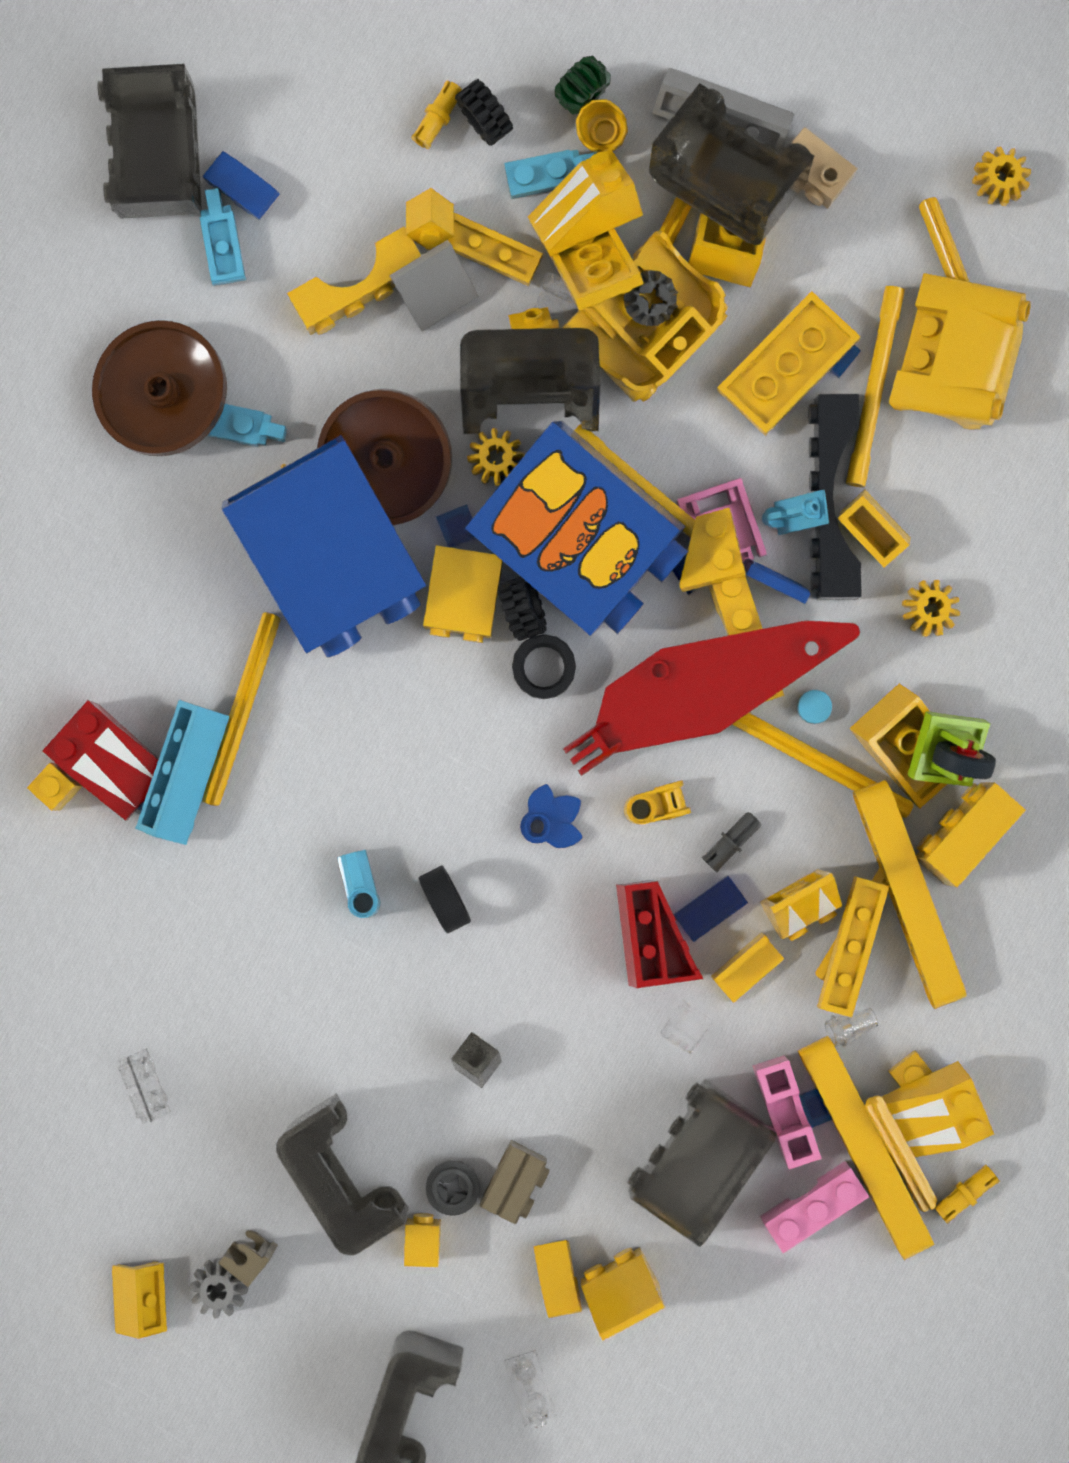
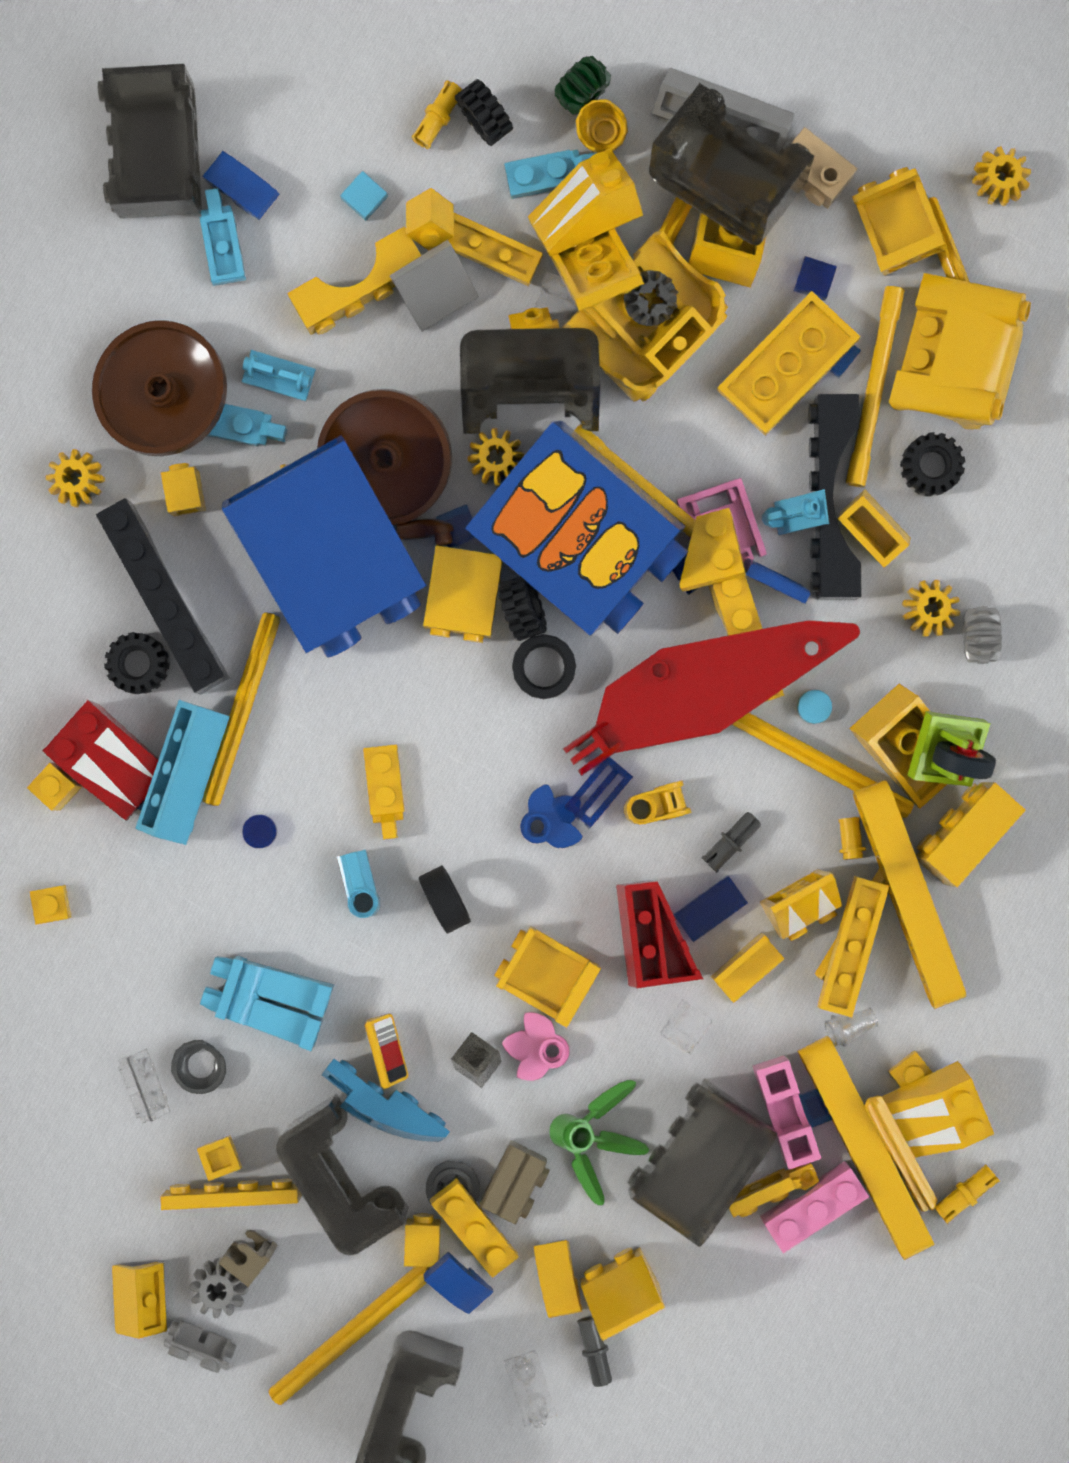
(50, 904): none -> yellow plate
(63, 471): none -> yellow gear
(116, 663): none -> black tyre
(161, 596): none -> black arch
(183, 490): none -> yellow brick
(185, 1079): none -> dark grey piece
(210, 1353): none -> light grey hinge
(216, 1195): none -> yellow plate
(219, 1158): none -> yellow tile
(242, 1000): none -> medium azure hips
(259, 831): none -> clear blue tile
(277, 375): none -> medium azure hinge
(348, 1335): none -> yellow axle
(364, 196): none -> medium azure tile
(384, 787): none -> yellow hinge
(386, 1050): none -> slope
(394, 1115): none -> dark azure slope
(427, 529): none -> reddish brown arm
(457, 1284): none -> blue slope
(474, 1228): none -> yellow plate
(531, 1044): none -> bright pink plate
(547, 975): none -> yellow panel
(578, 1136): none -> bright green plant
(580, 813): none -> clear blue tile
(595, 1351): none -> dark grey axle
(773, 1189): none -> yellow hinge
(815, 277): none -> clear blue tile
(851, 838): none -> yellow pin
(899, 220): none -> yellow panel
(950, 454): none -> black tyre
(982, 635): none -> light grey gear

